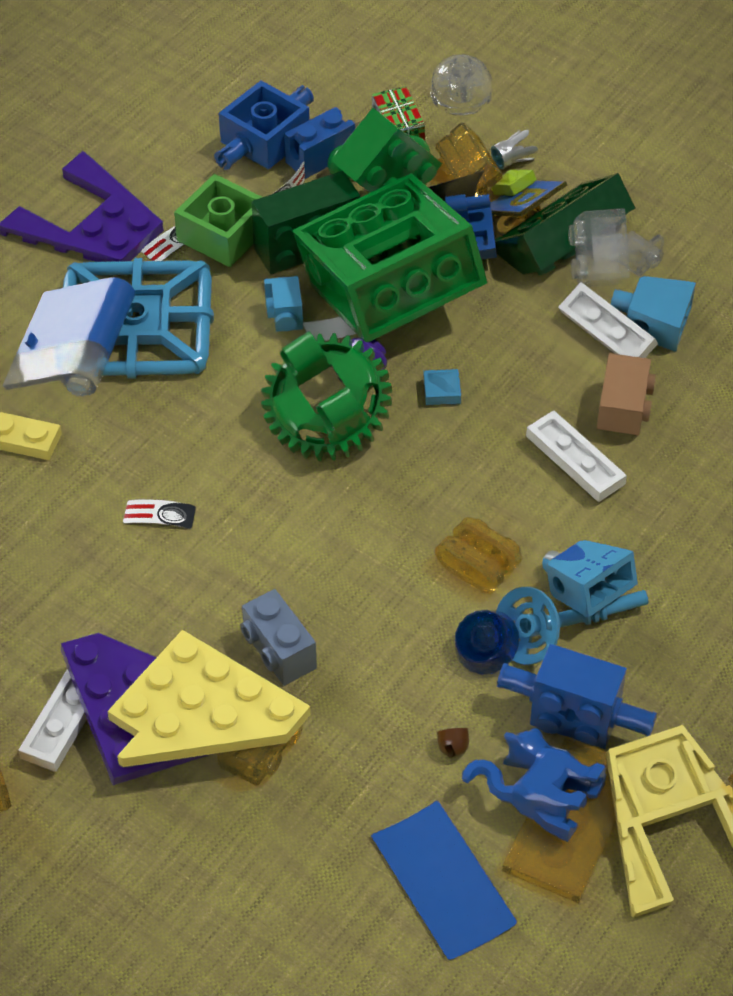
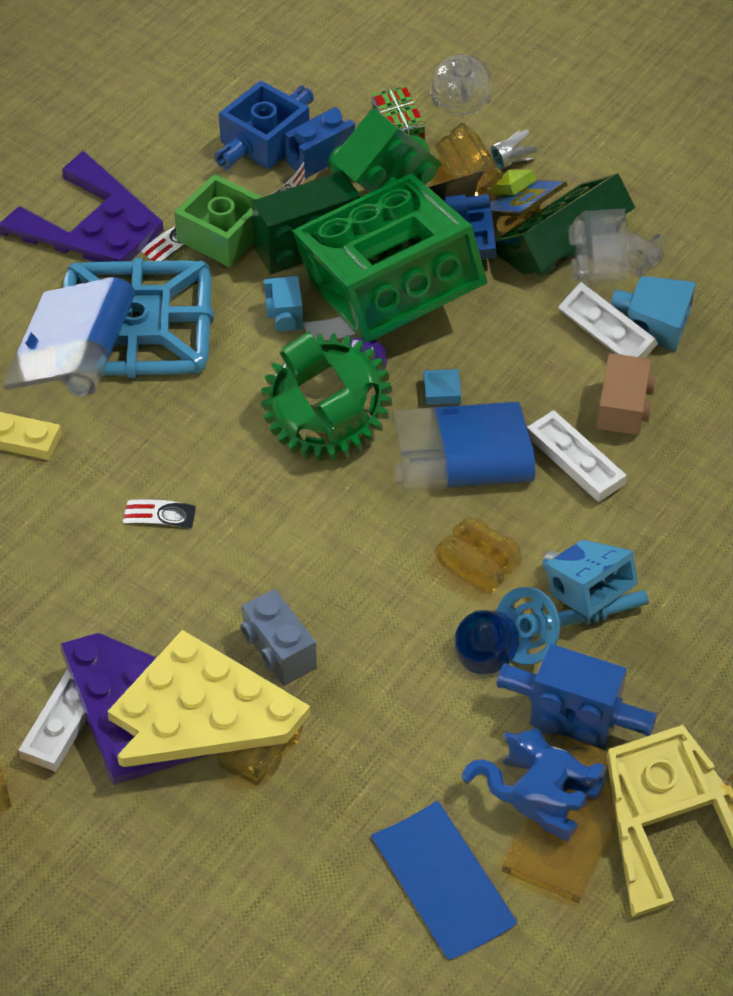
(453, 741): reddish brown hinge -> none
(463, 446): none -> blue door

